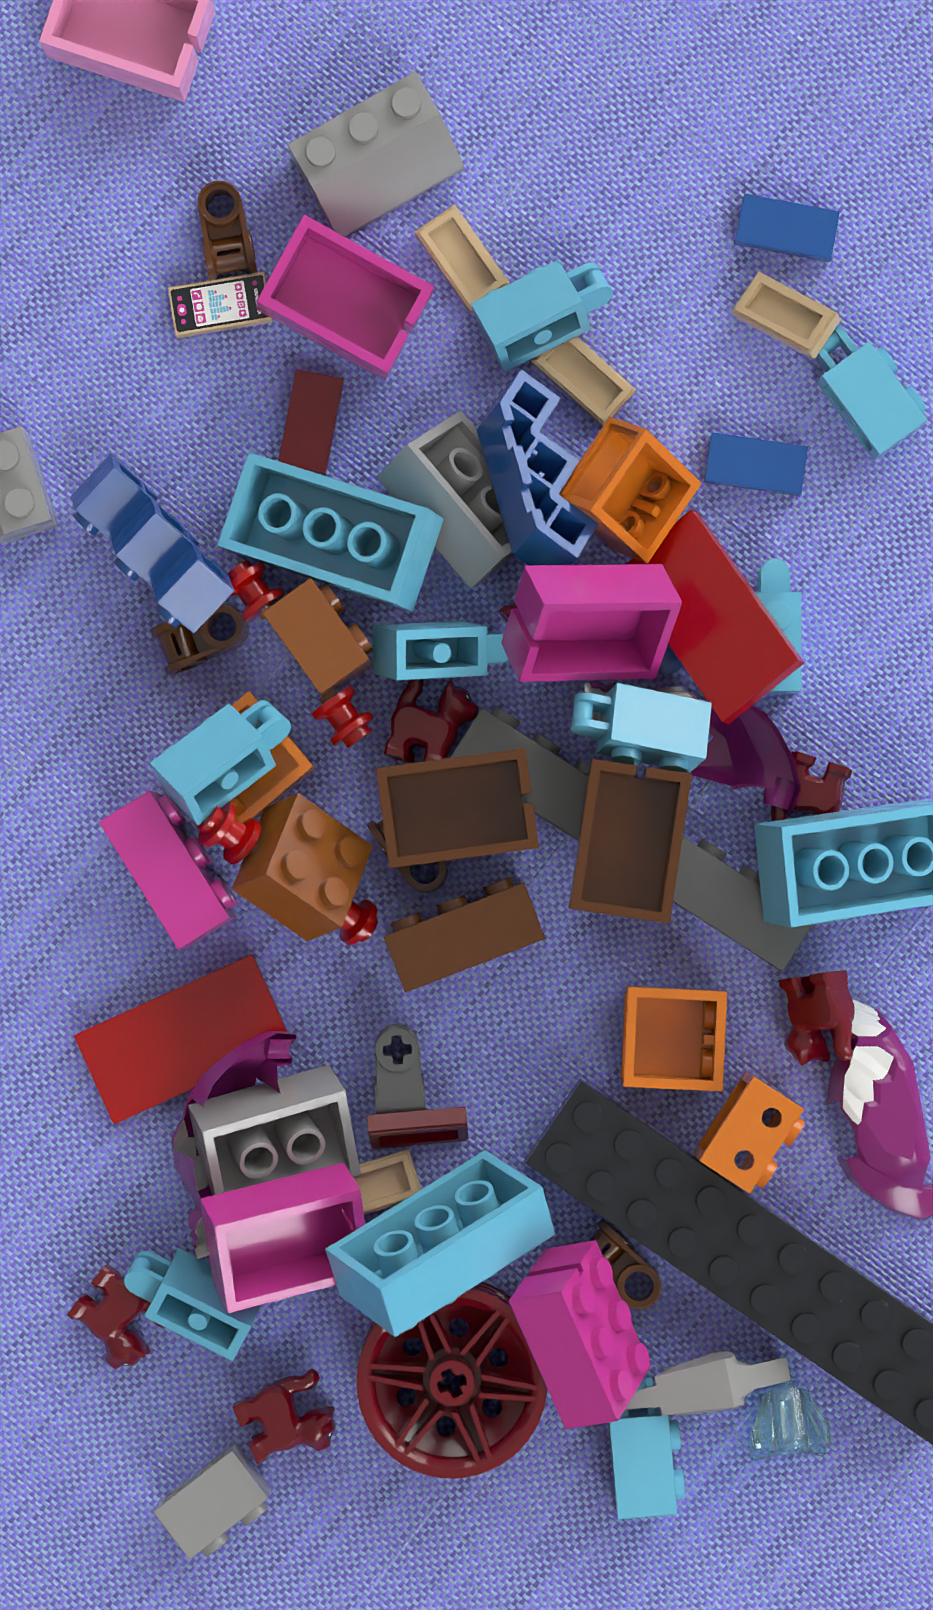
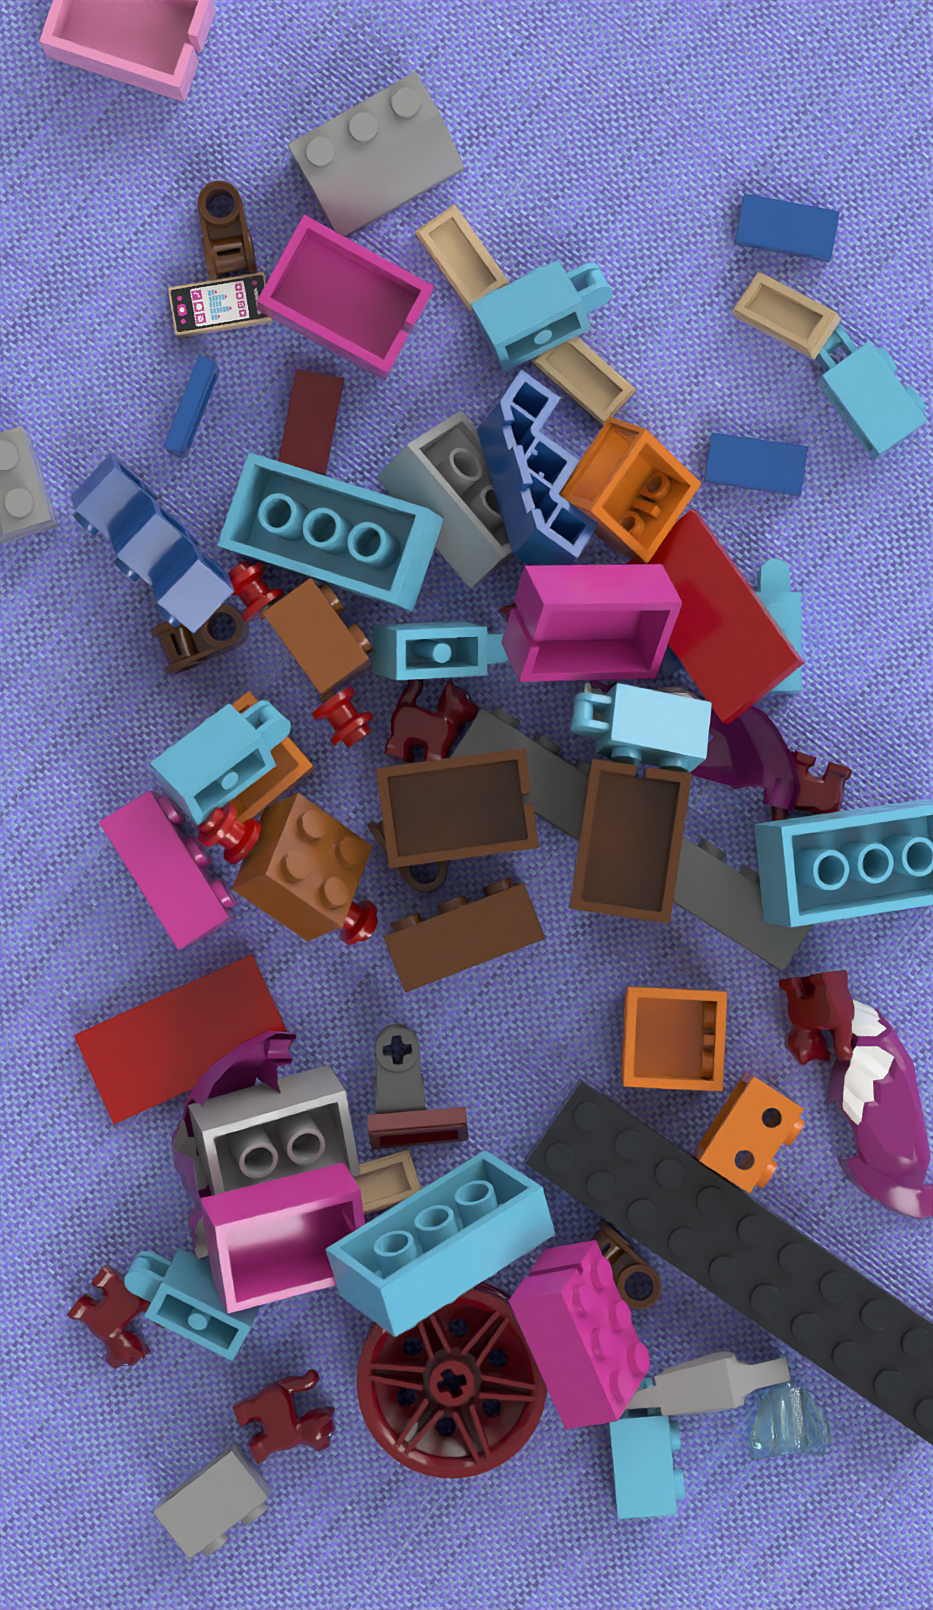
(192, 407): none -> blue tile

